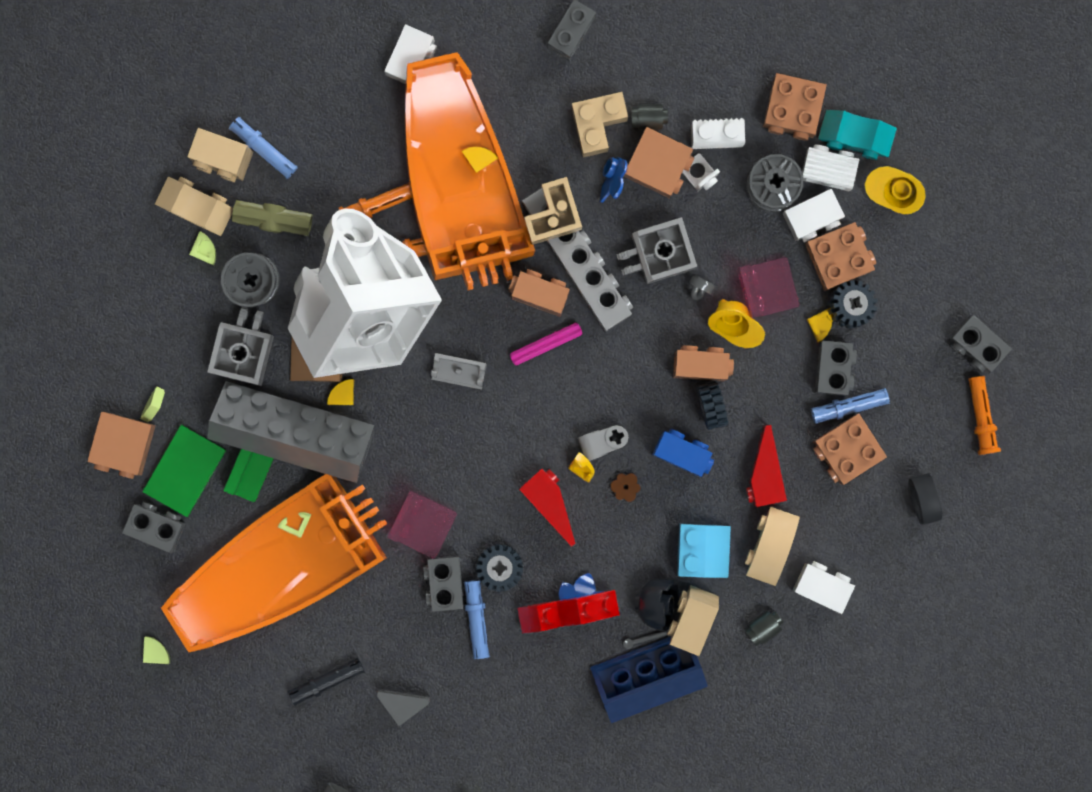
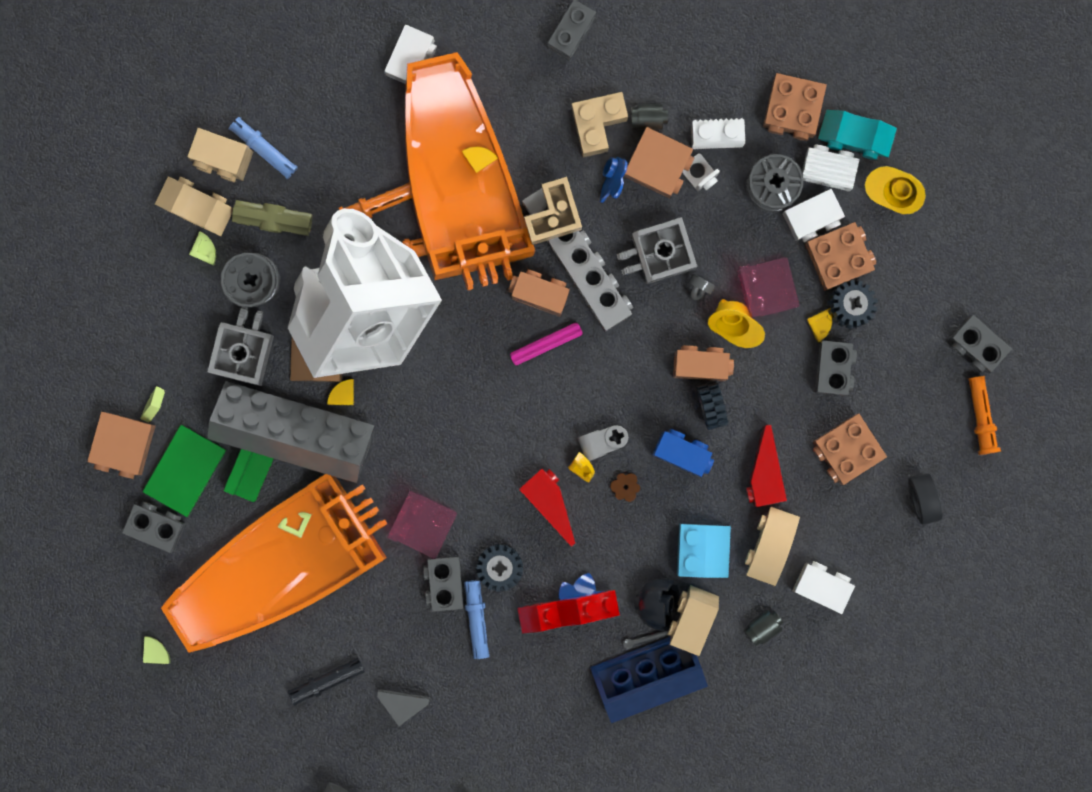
(458, 371): light grey hinge -> none
(838, 409): medium blue pin -> none

